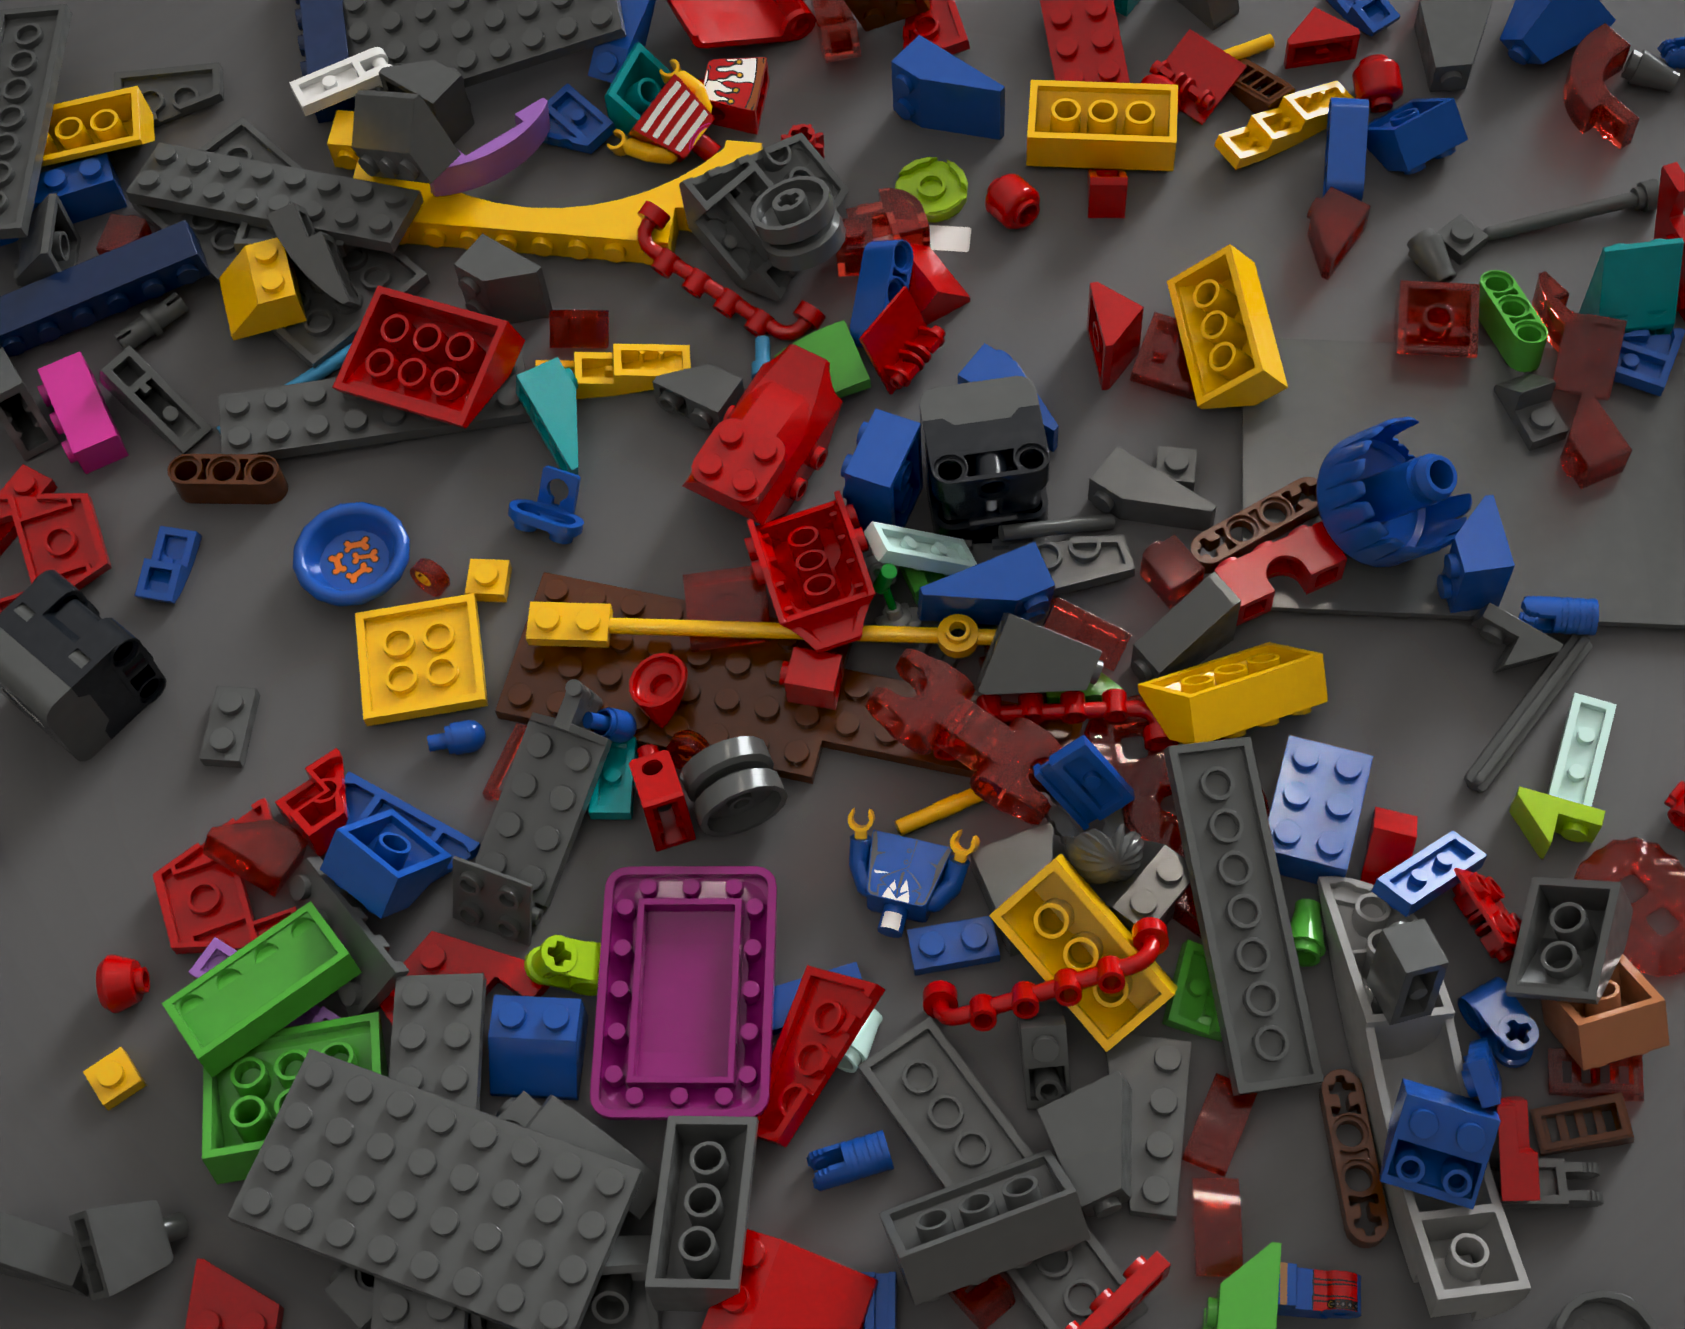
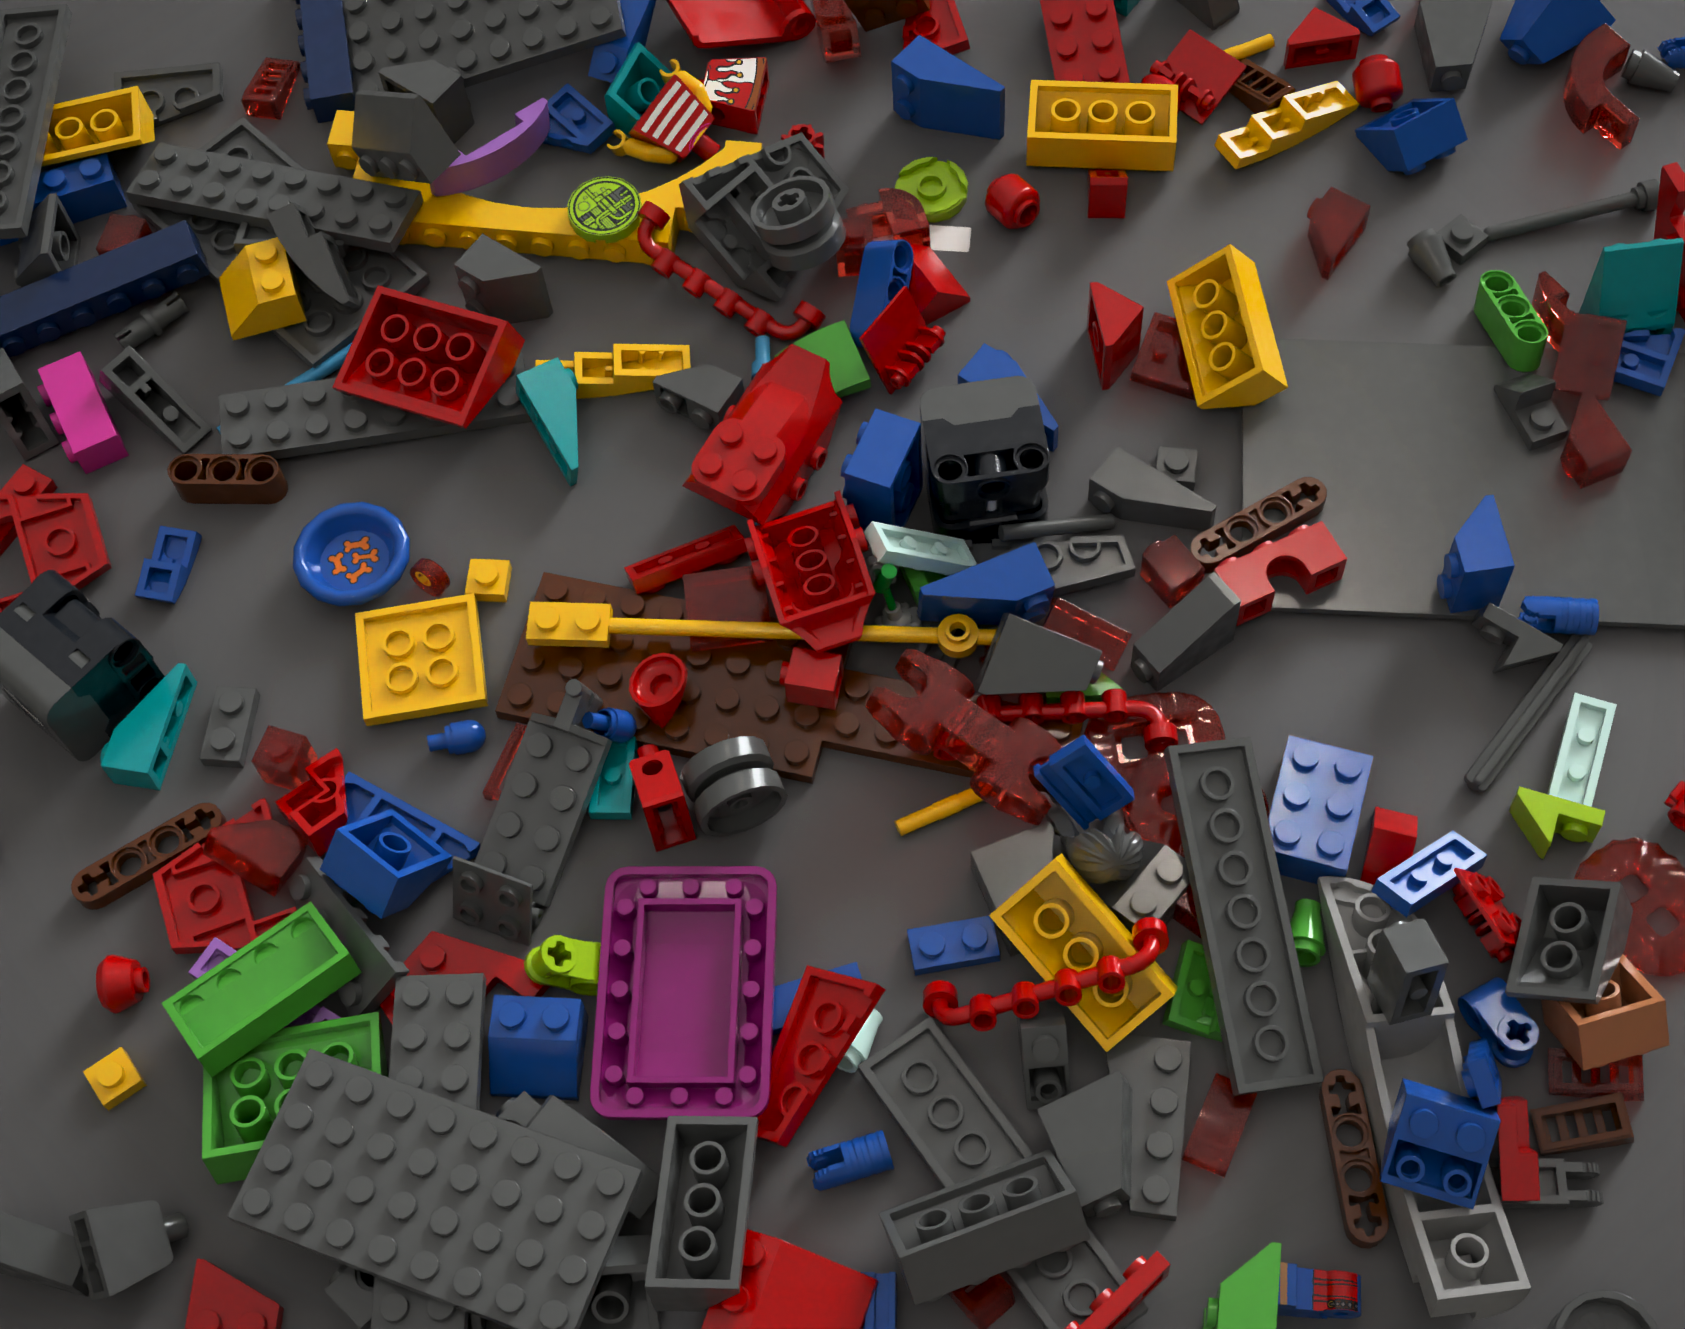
(146, 849): none -> reddish brown beam
(148, 734): none -> teal slope
(274, 105): none -> clear red slope
(283, 758): none -> clear red brick
(339, 80): white plate -> none
(545, 514): blue bracket -> none
(579, 328): clear red panel -> none
(604, 209): none -> lime tile
(684, 746): clear red tile -> none
(715, 548): none -> red plate
(904, 874): blue torso -> none
(1217, 1226): clear red slope -> none
(1236, 692): yellow slope -> none
(1346, 146): blue beam -> none
(1386, 502): blue piece -> none
(1437, 319): clear red slope -> none

